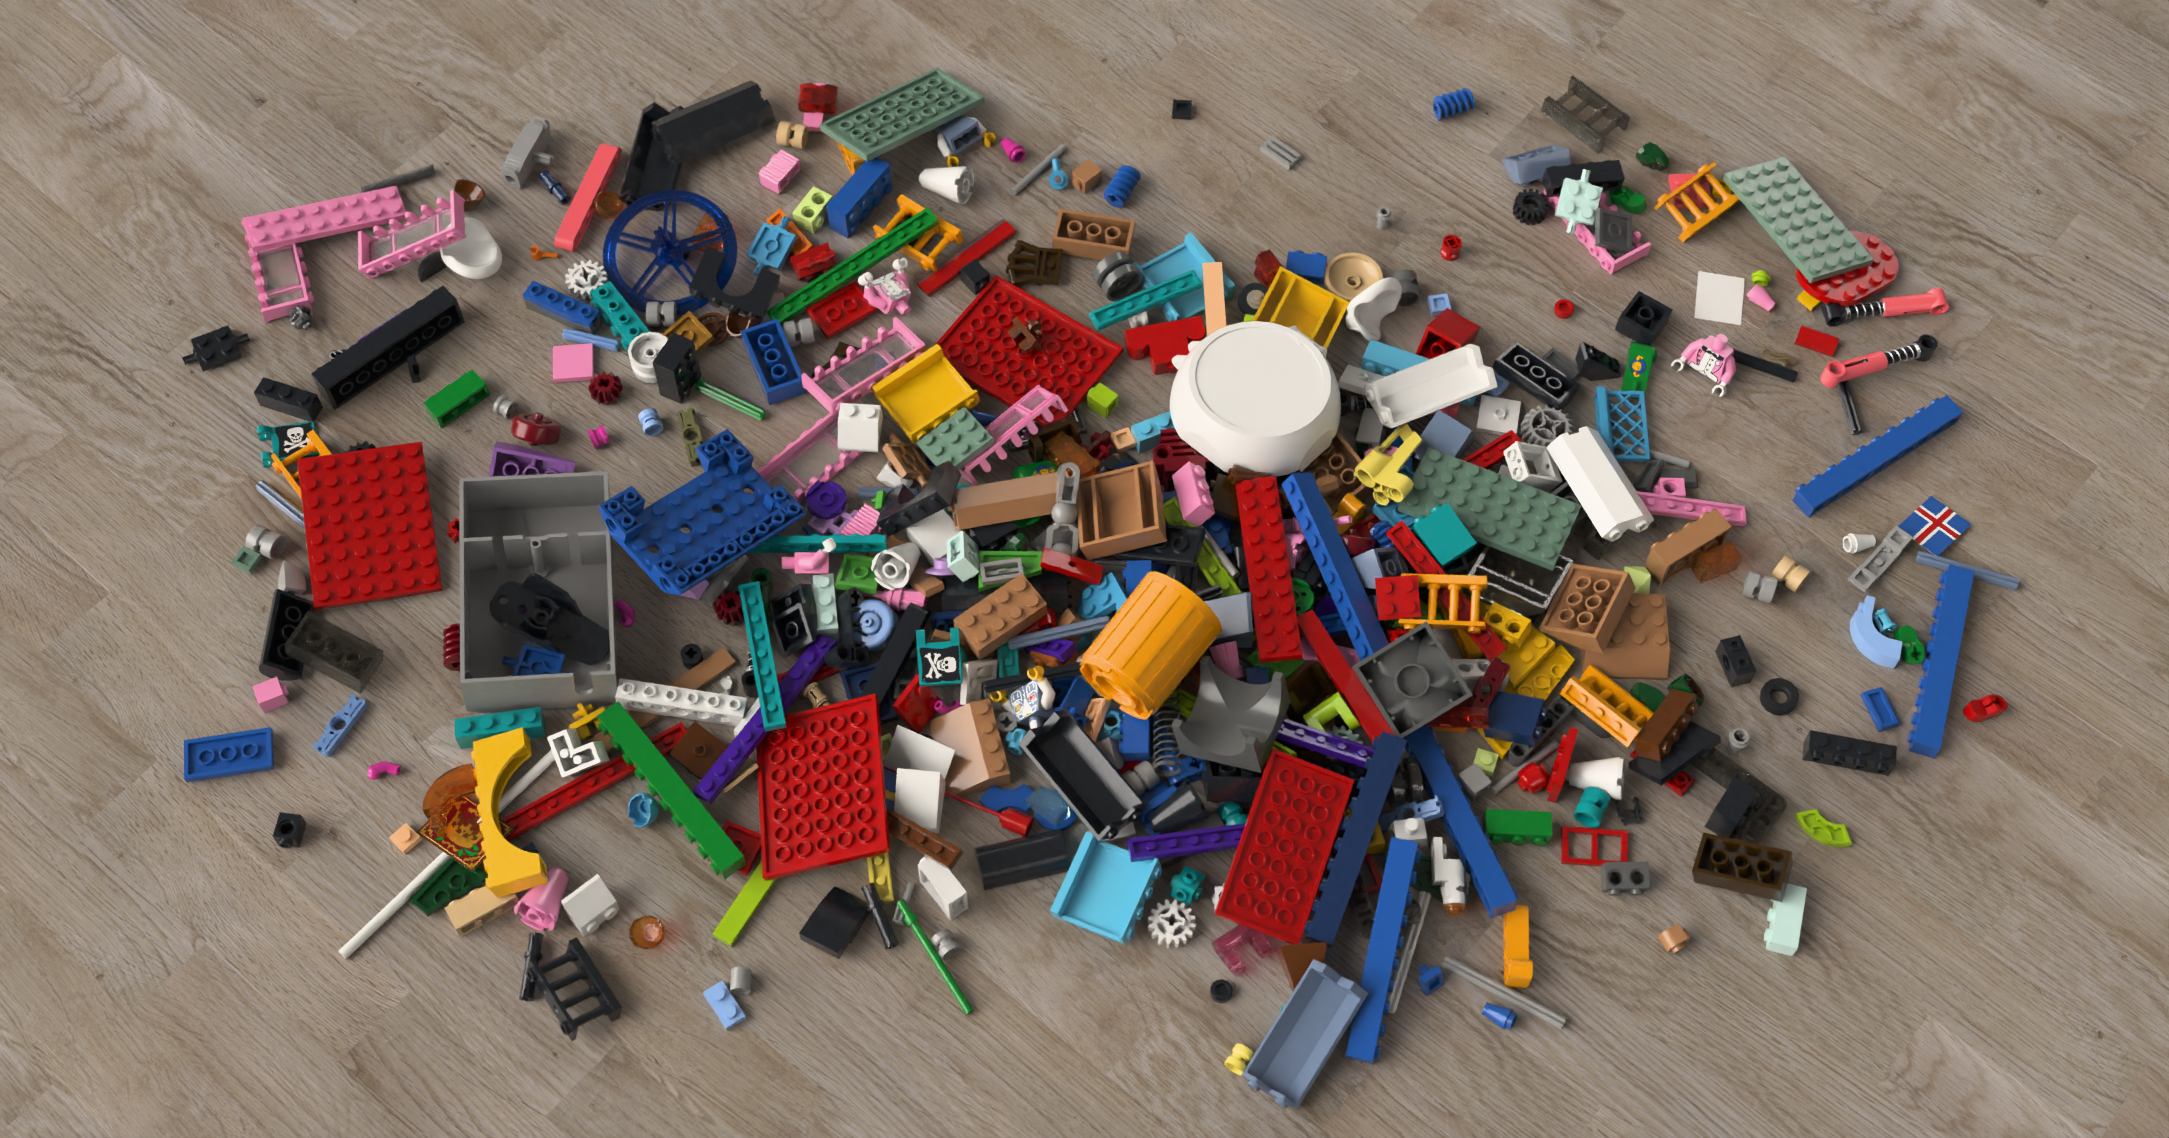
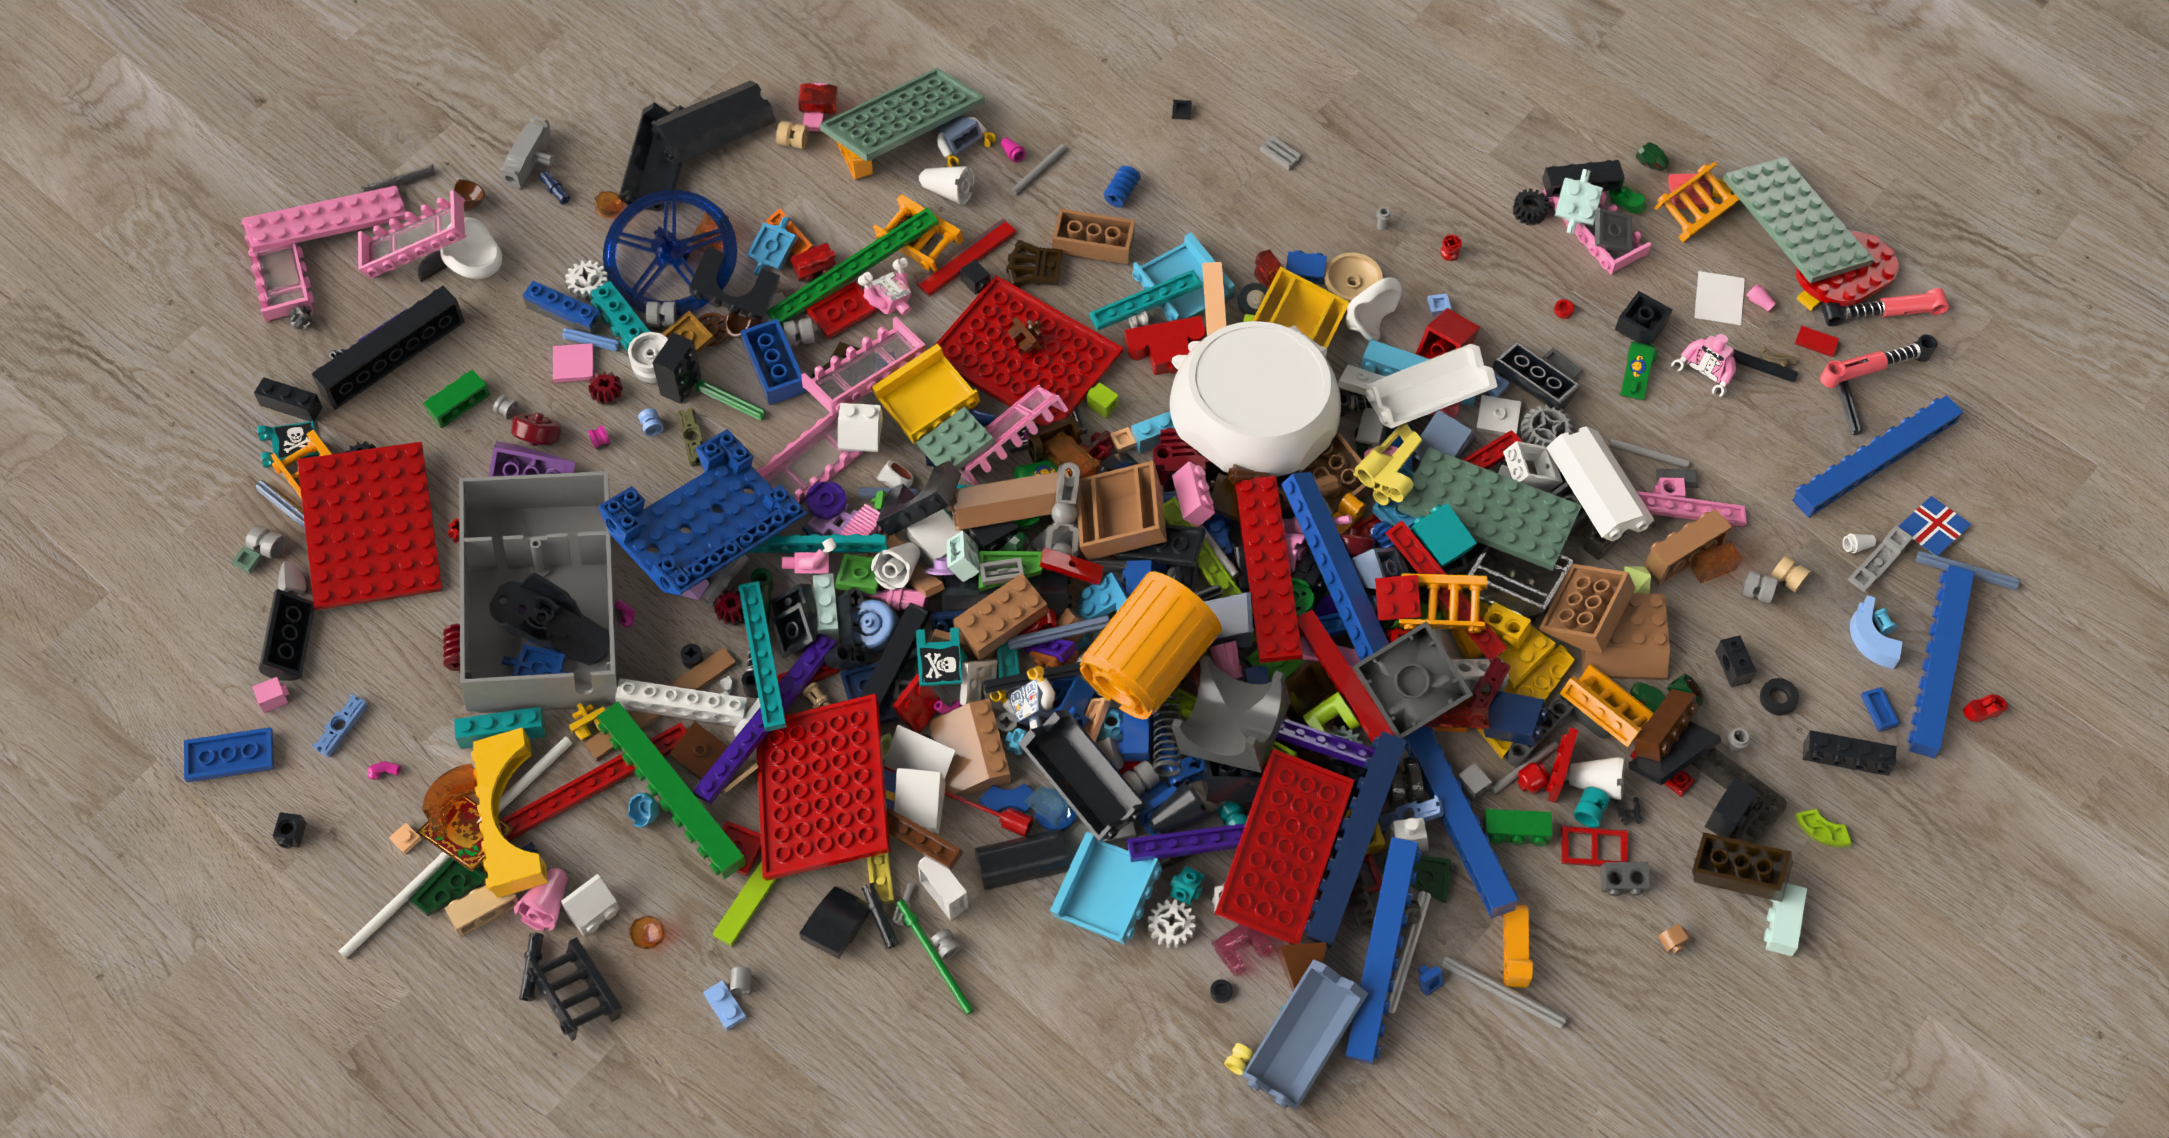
(215, 348): black plate -> none
(334, 652): clear smoke brick -> none
(413, 369): black tile -> none
(537, 254): orange hand -> none
(572, 756): white brick -> none
(582, 207): coral beam -> none
(779, 171): bright pink brick -> none
(812, 210): yellowish green brick -> none
(859, 196): blue brick -> none
(907, 460): medium nougat plate -> none
(1057, 172): dark azure plate -> none
(1086, 176): medium nougat brick -> none
(1117, 276): dark grey wheel -> none
(1410, 289): dark grey wheel -> none
(1451, 876): white plate -> none
(1452, 102): blue piece -> none
(1486, 761): yellowish green plate -> none
(1500, 1015): blue cone -> none
(1532, 164): sand blue slope -> none
(1582, 129): clear smoke fence -> none
(1596, 364): black slope -> none
(1604, 423): dark azure fence -> none
(1648, 475): dark grey tile -> none
(1760, 278): lime plate -> none
(1912, 648): green piece -> none

